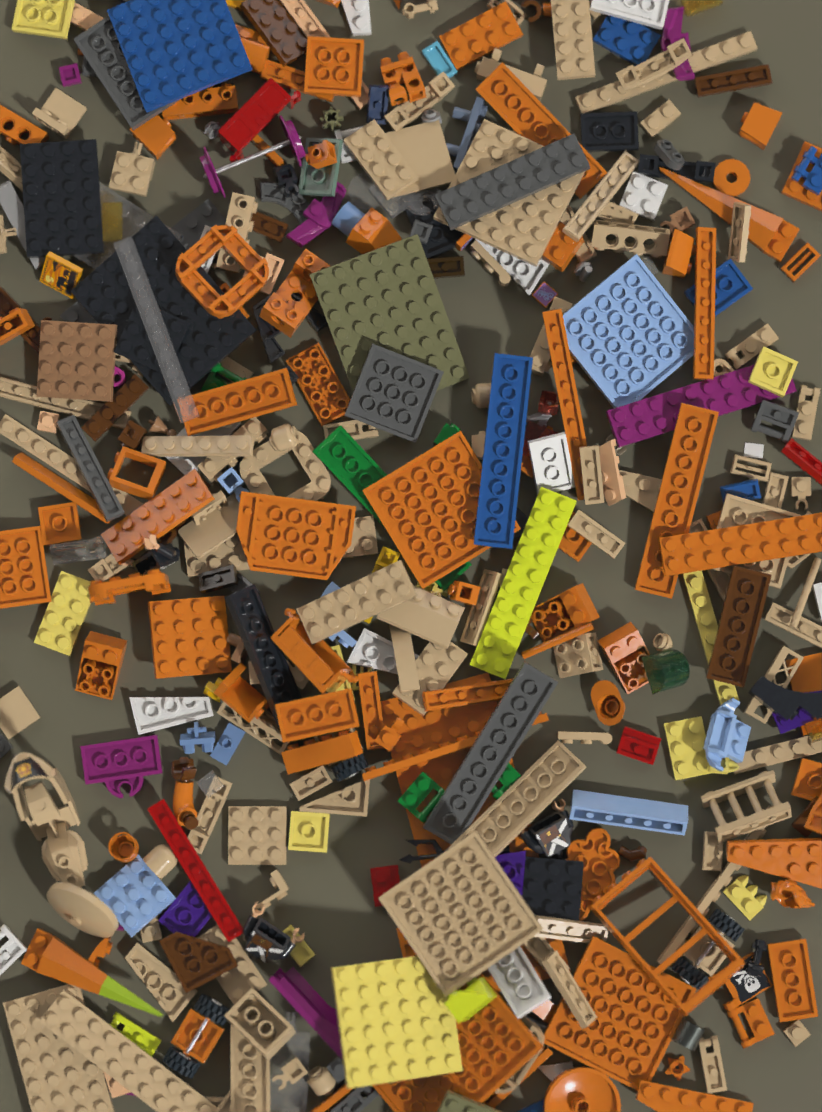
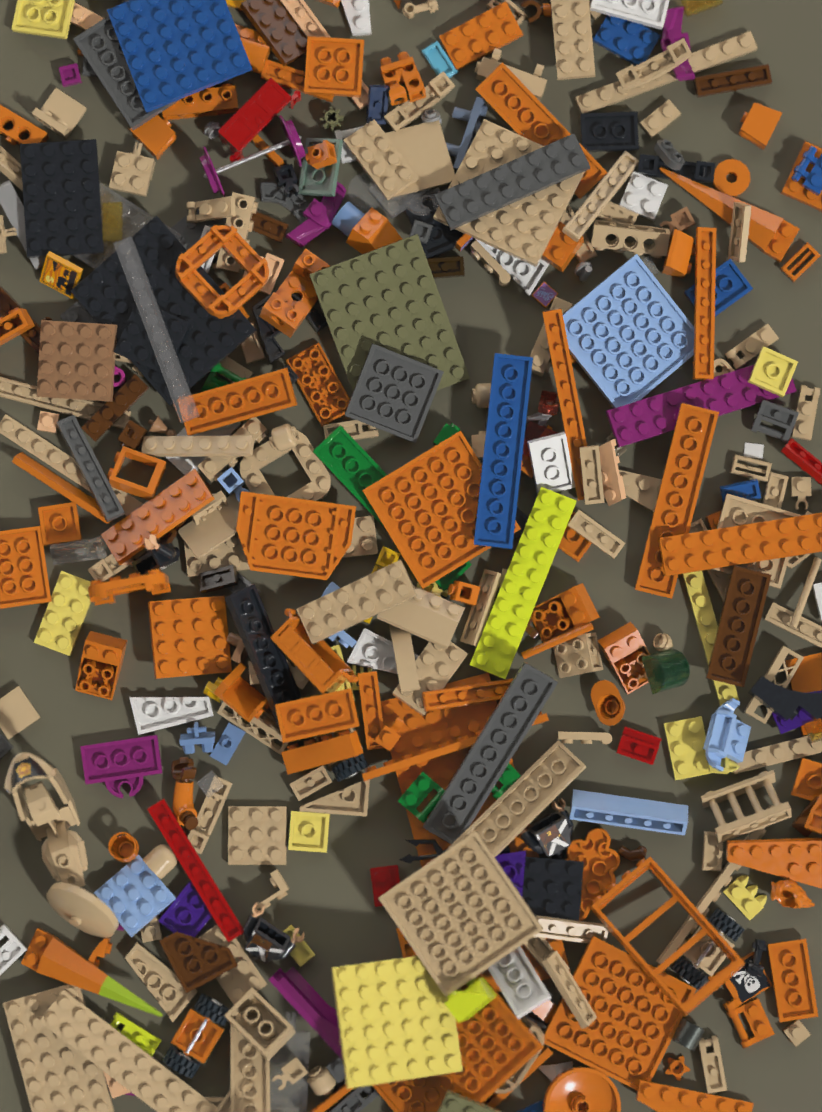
(211, 209): none -> tan plate
(252, 348): none -> tan tile

